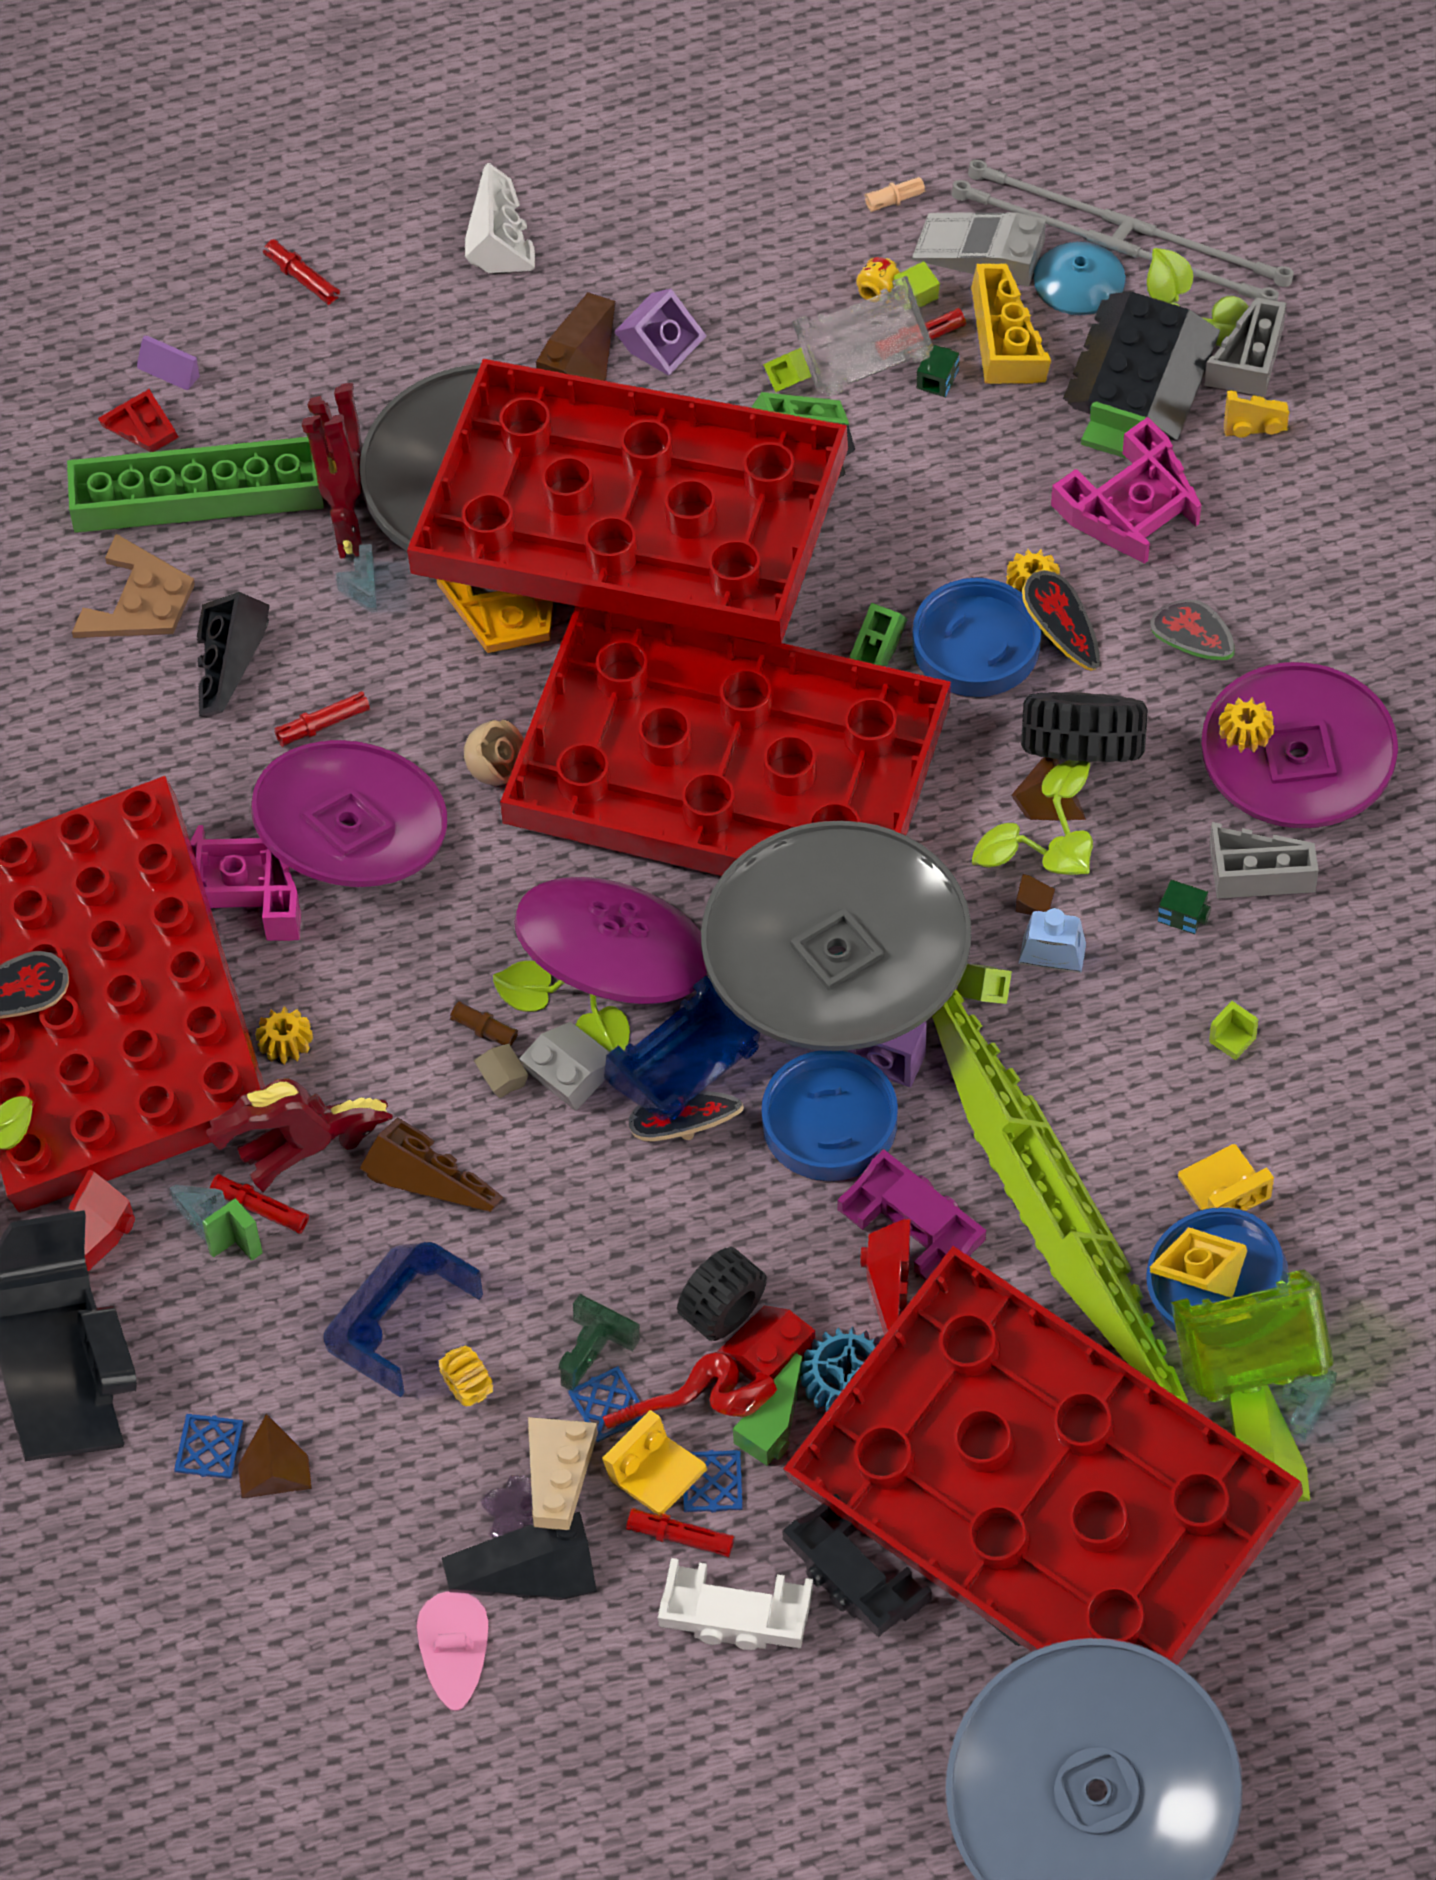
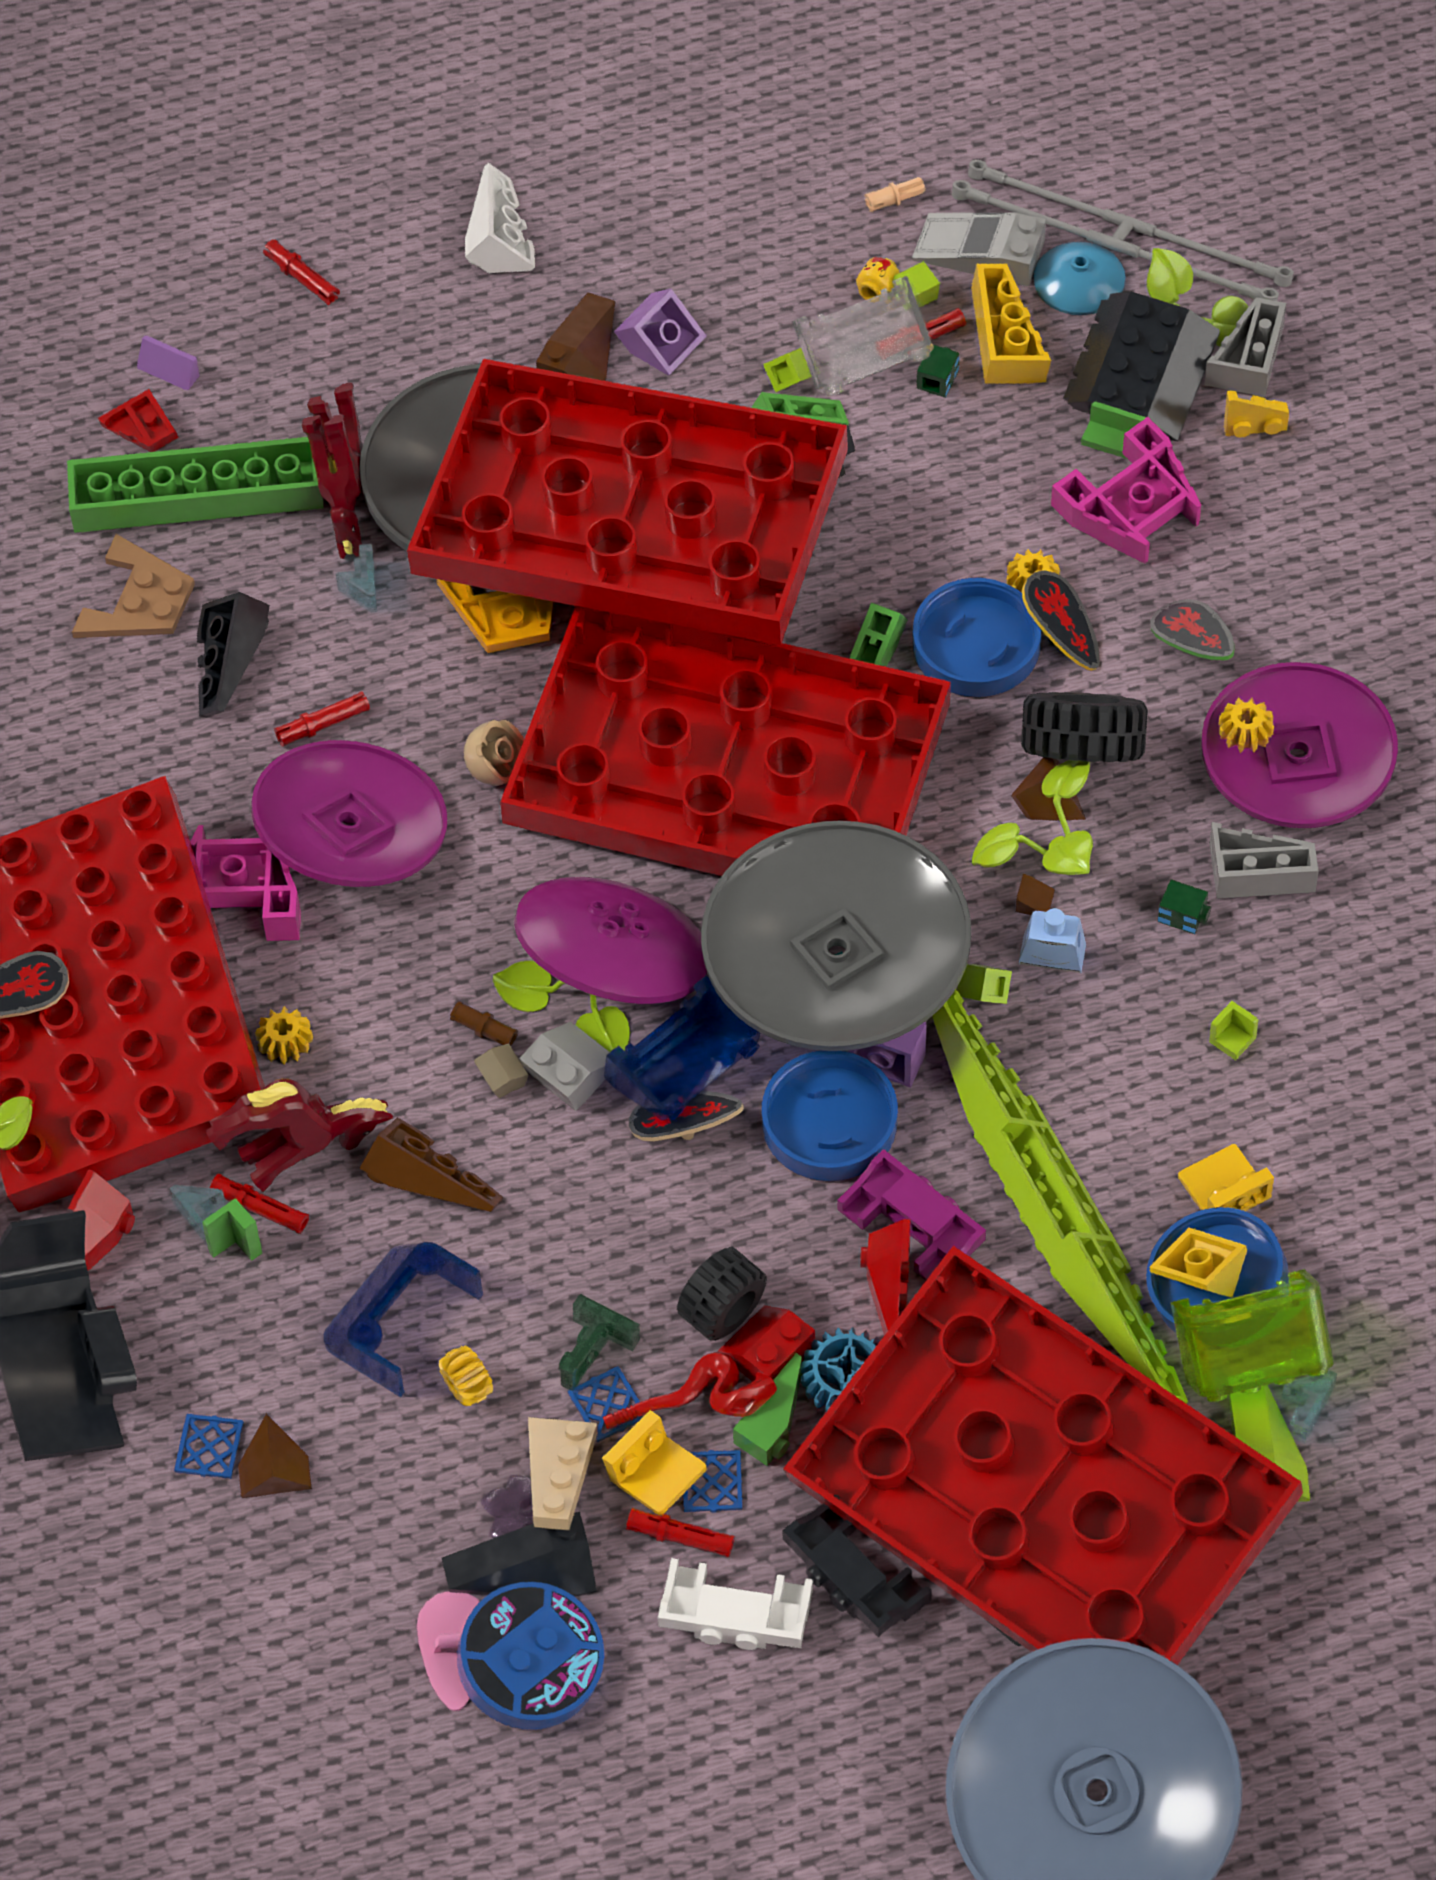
(530, 1655): none -> brick

